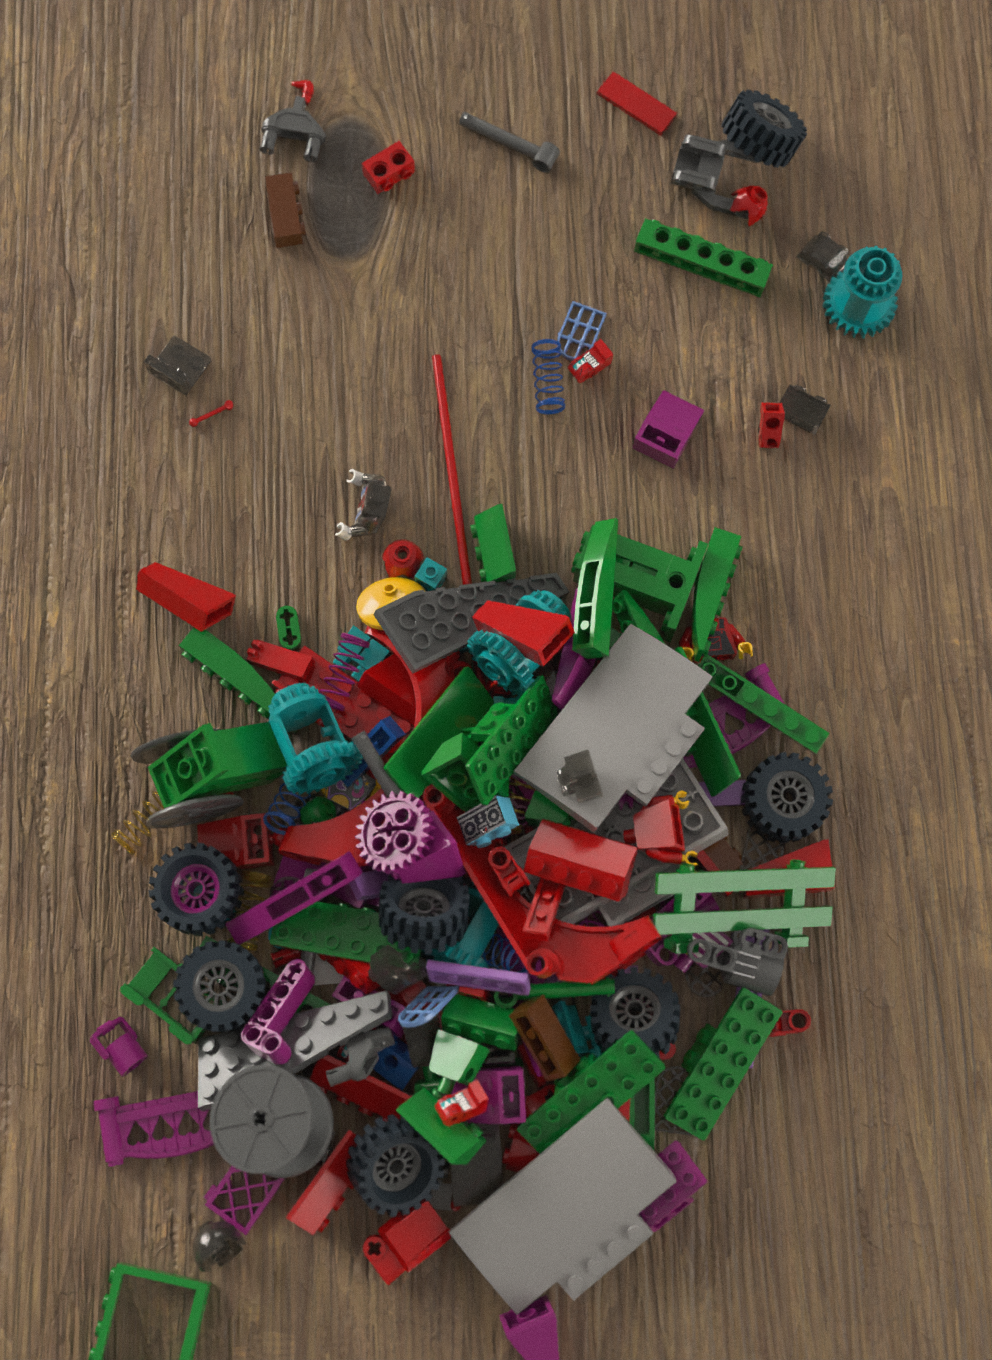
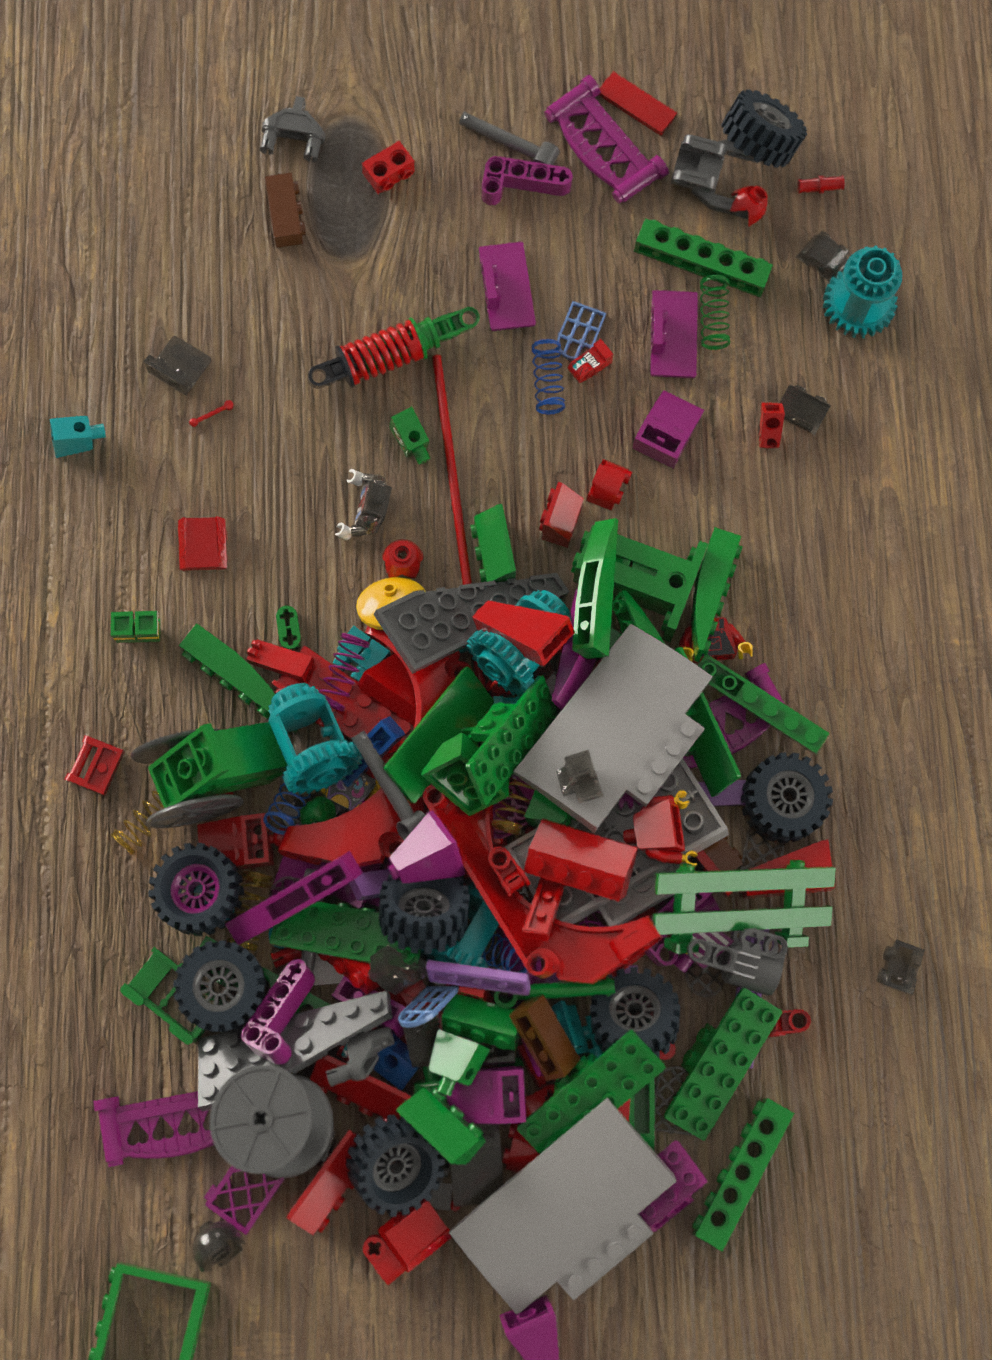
(74, 435): none -> teal torso
(101, 768): none -> red plate
(124, 1052): magenta piece -> none
(141, 629): none -> green hips
(185, 596): red slope -> none
(202, 543): none -> red slope
(308, 89): red animal -> none
(391, 347): none -> piece
(394, 853): magenta gear -> none
(406, 427): none -> green torso
(431, 575): teal brick -> none
(463, 1104): red leg -> none
(488, 822): brick -> none
(507, 286): none -> magenta bracket
(527, 181): none -> magenta beam
(561, 515): none -> slope
(582, 102): none -> magenta piece
(607, 484): none -> red cylinder
(674, 334): none -> magenta bracket
(725, 337): none -> green piece
(779, 1119): none -> green brick
(821, 184): none -> red pin
(901, 967): none -> clear smoke cylinder

